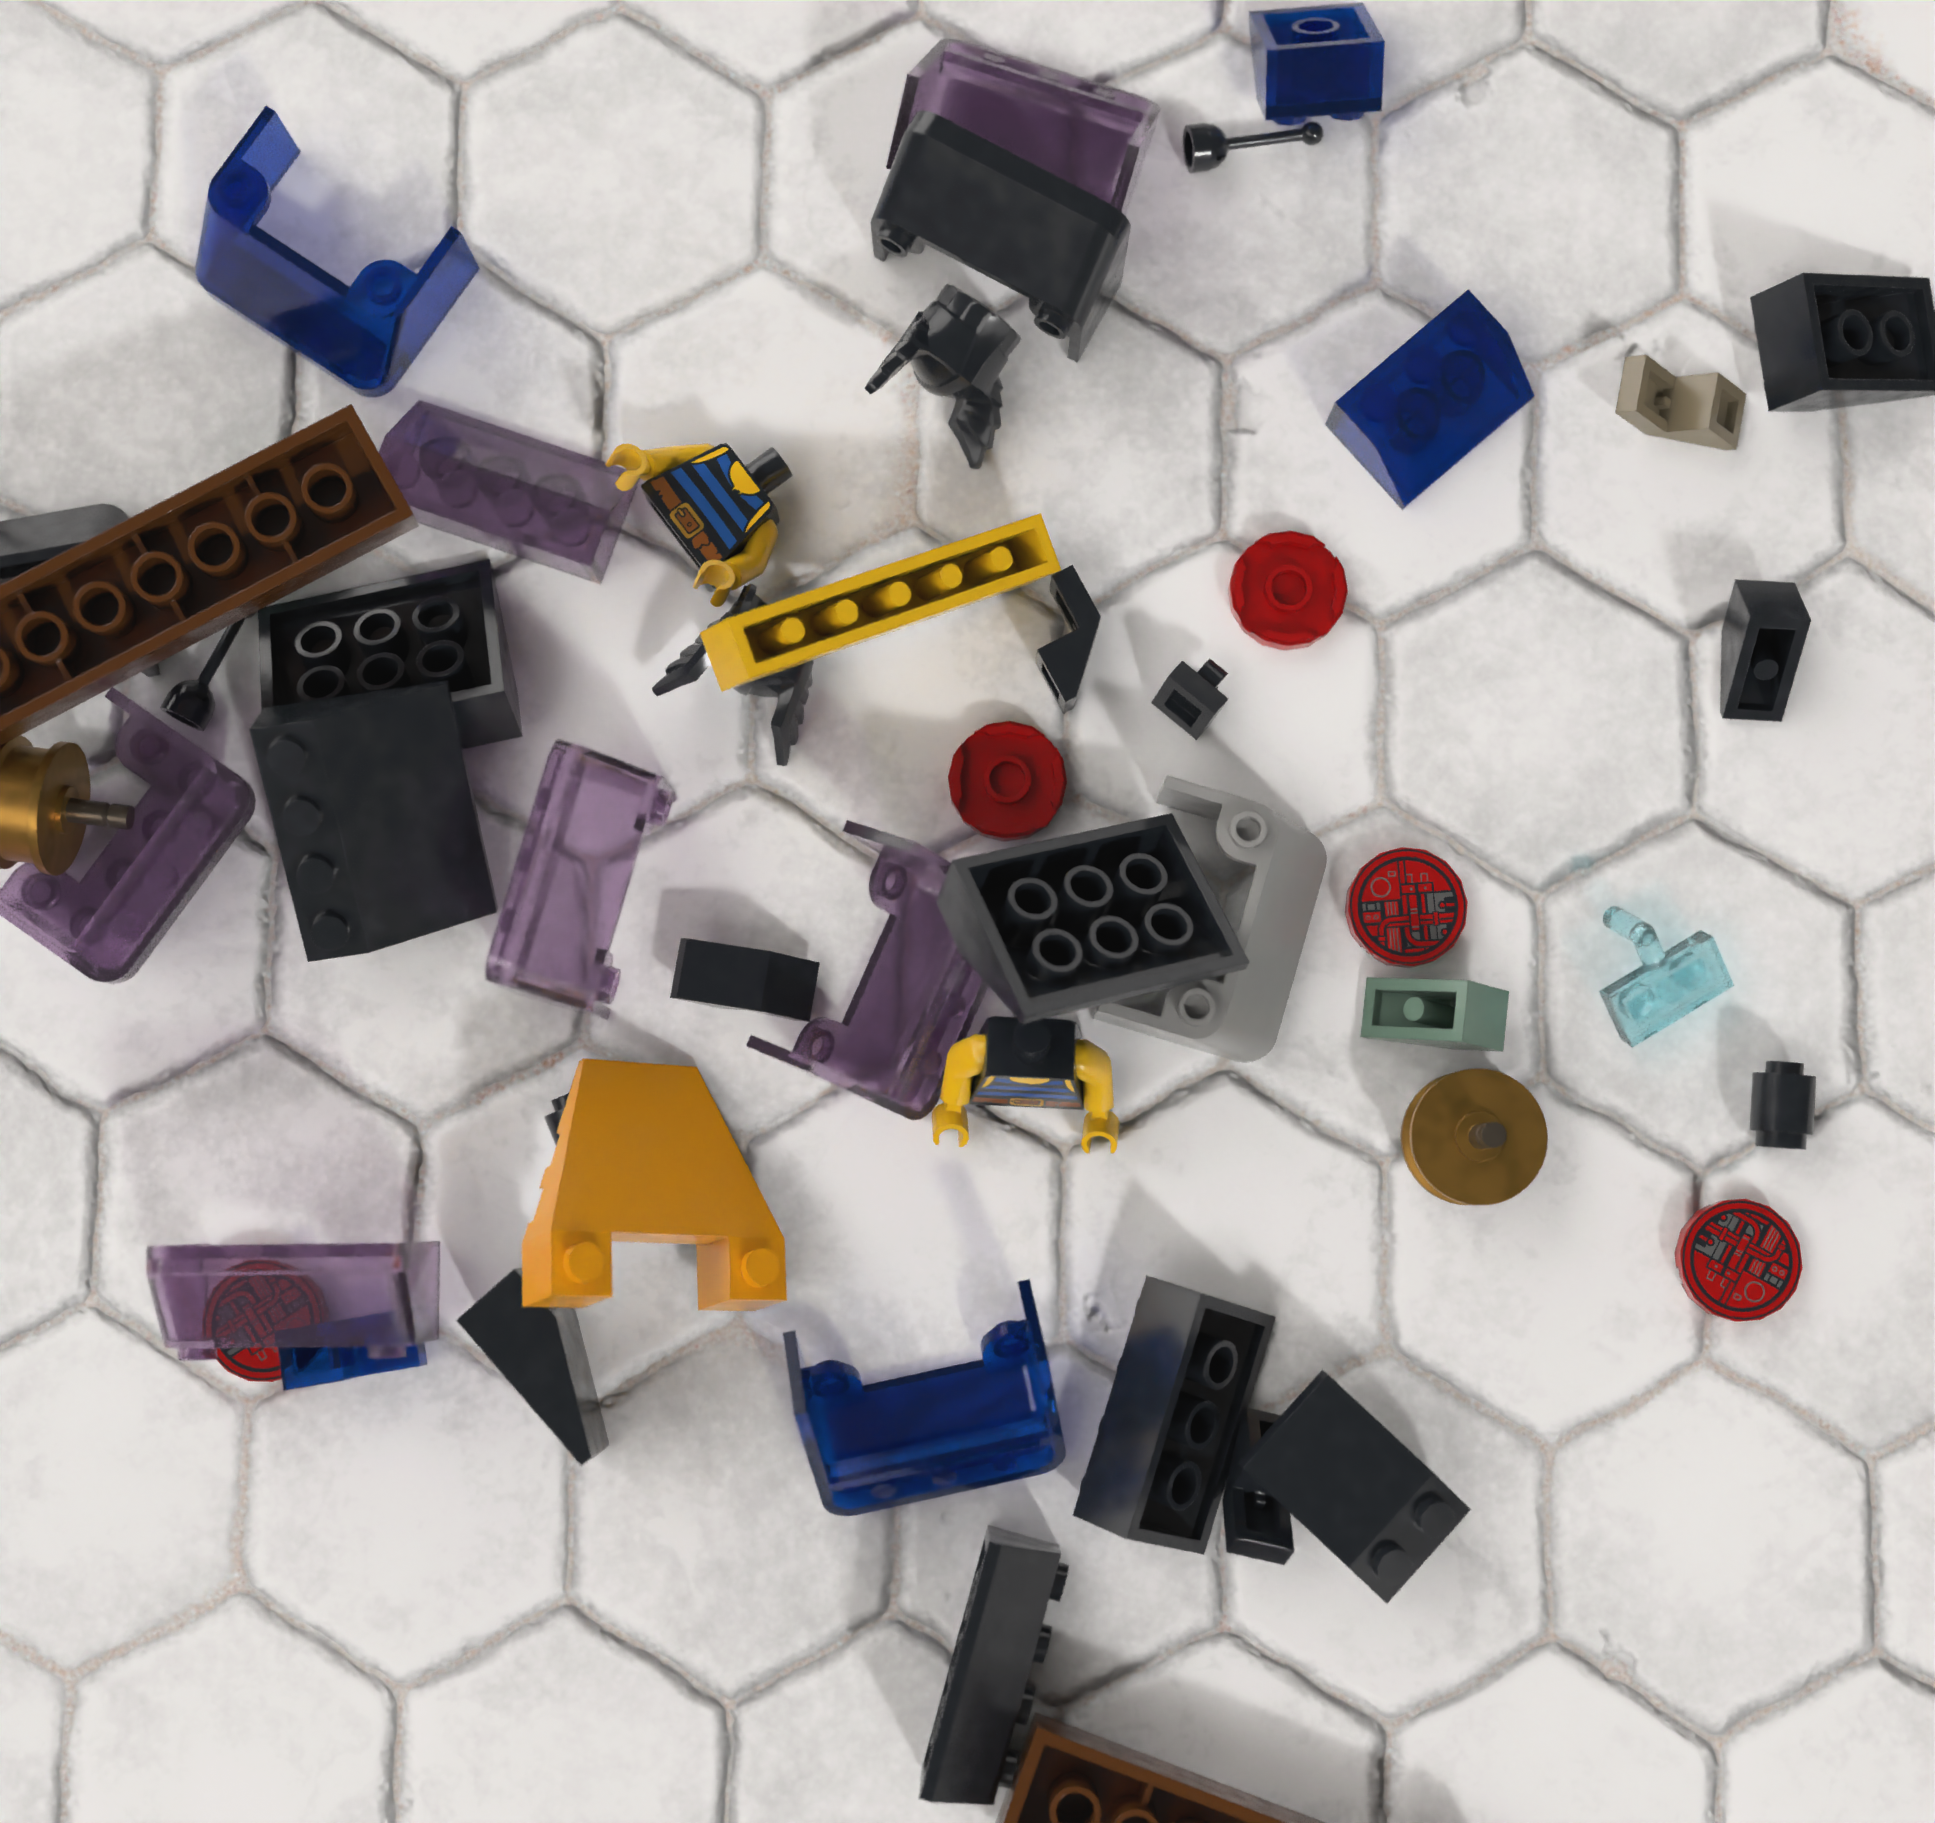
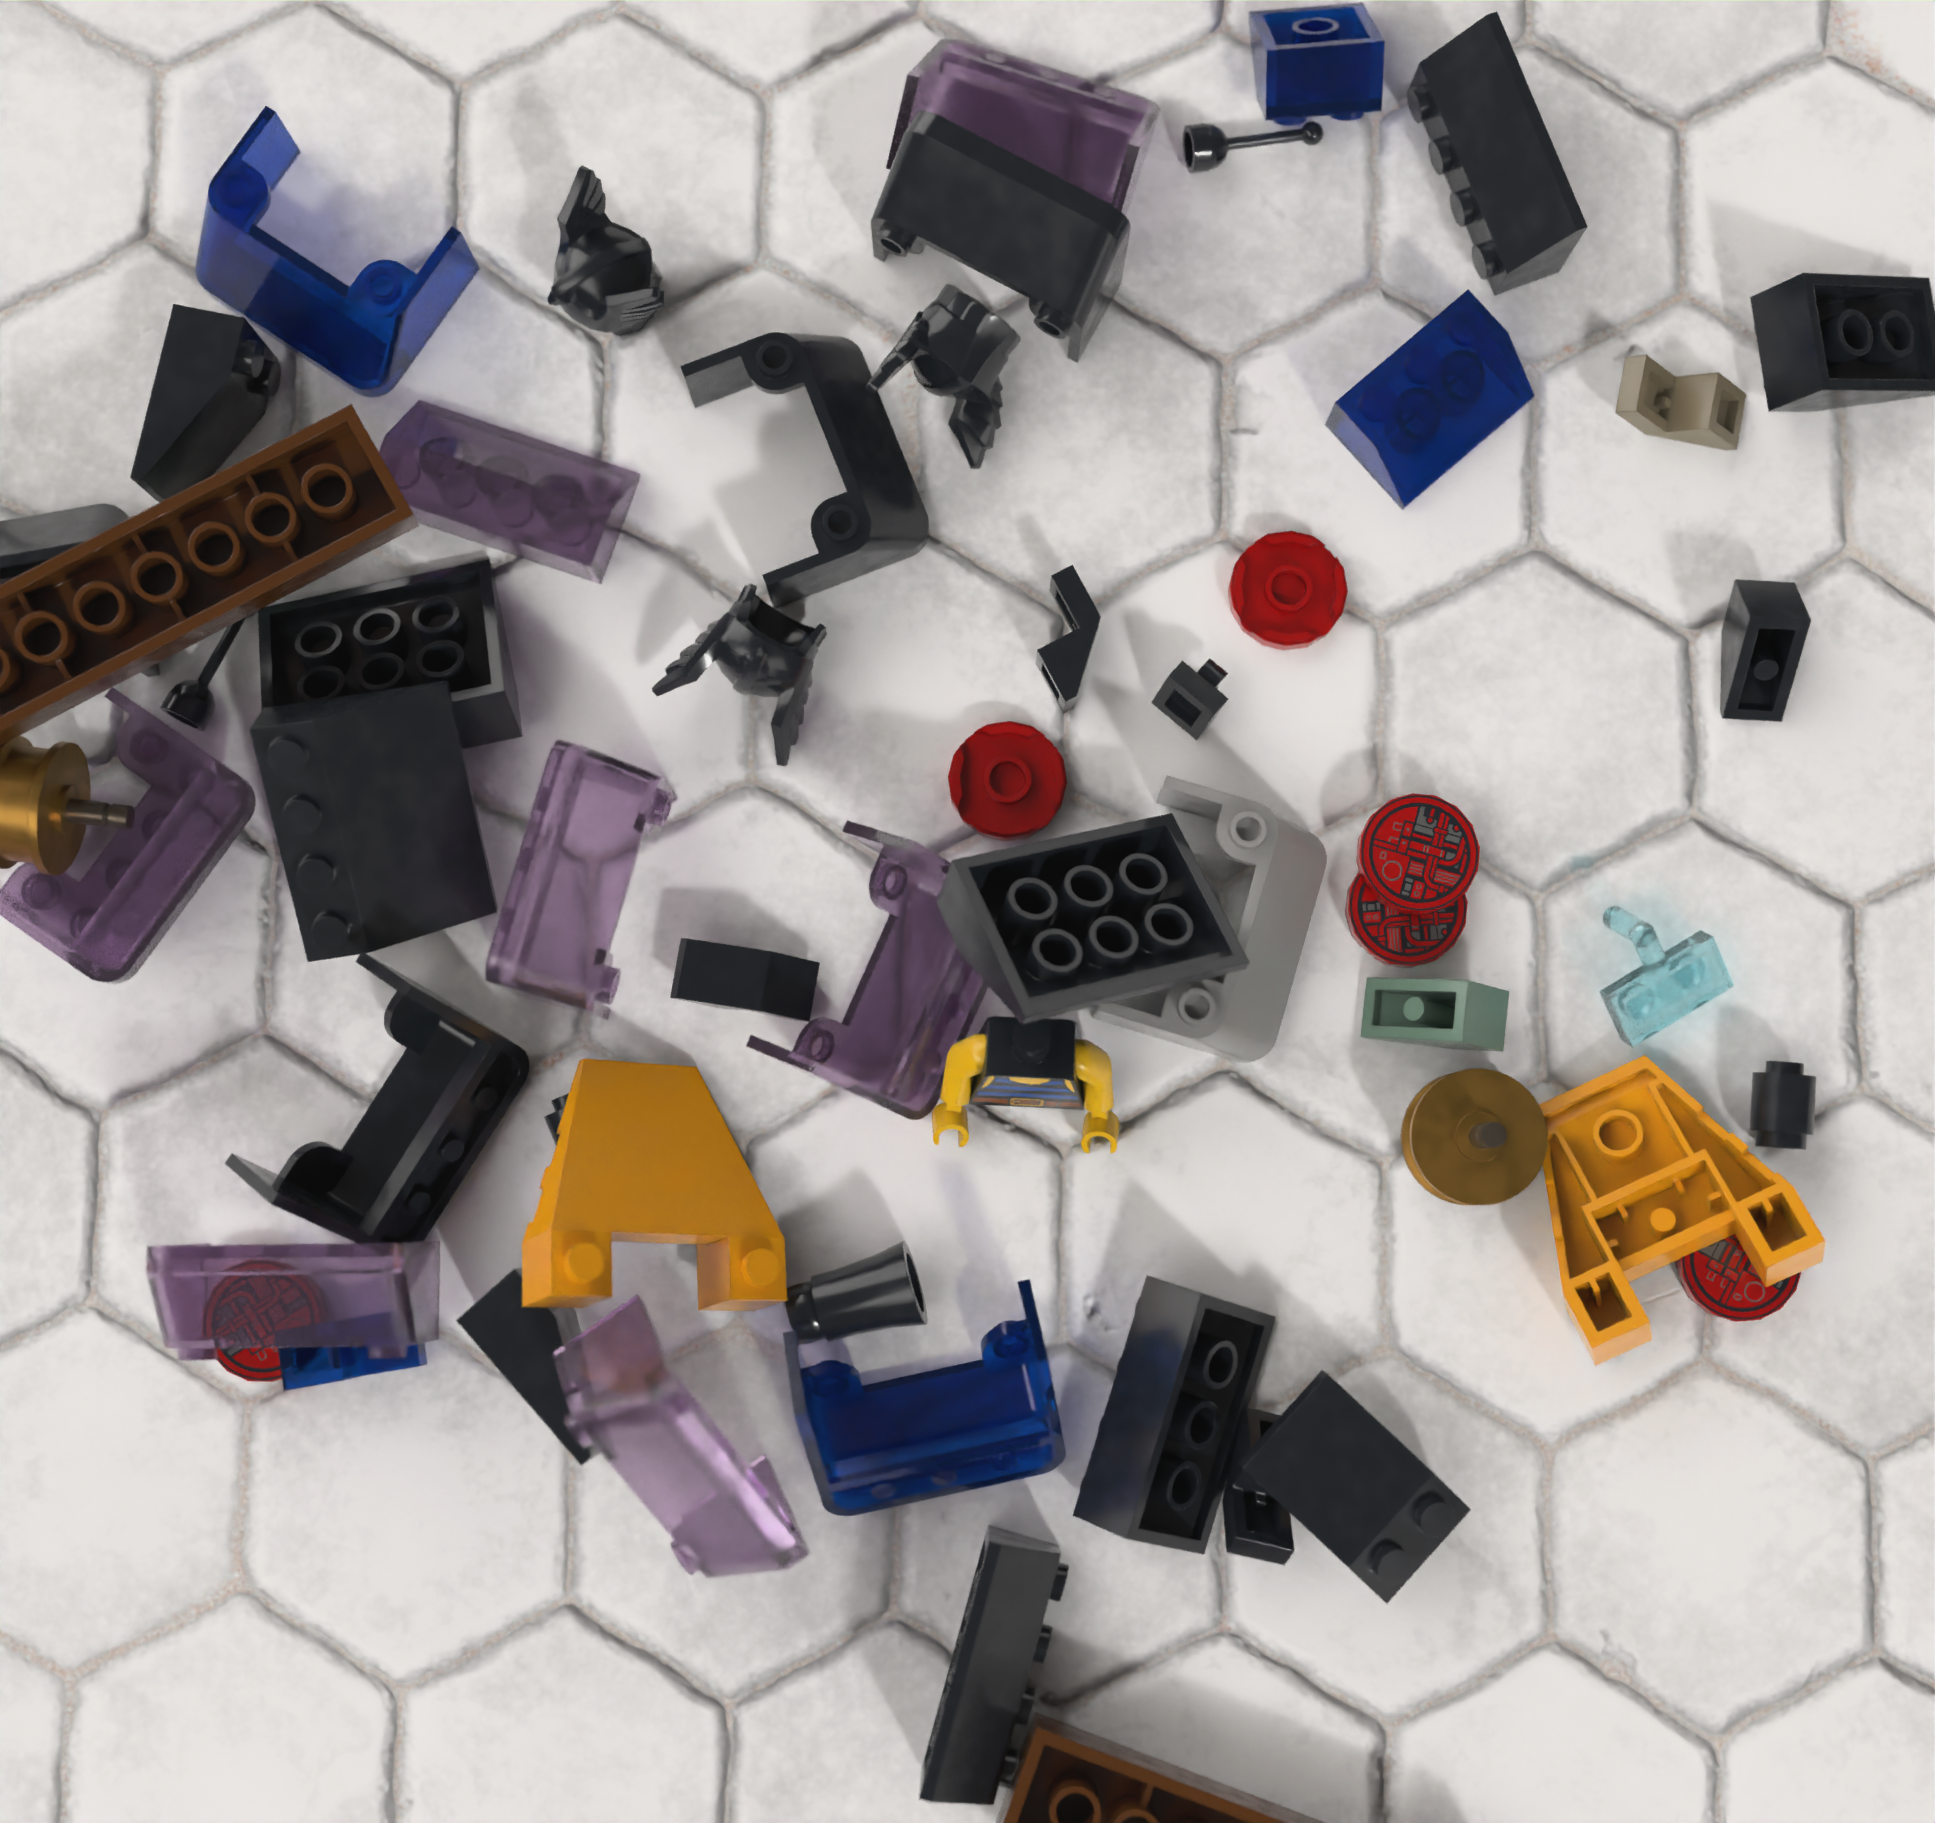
(203, 399): none -> black slope
(416, 1131): none -> black windscreen
(601, 267): none -> black helmet
(671, 1452): none -> clear purple windscreen
(711, 506): torso -> none
(858, 1298): none -> black plant
(878, 602): yellow brick -> none
(882, 510): none -> black windscreen
(1418, 854): none -> tile
(1496, 157): none -> black slope
(1647, 1180): none -> light orange wedge

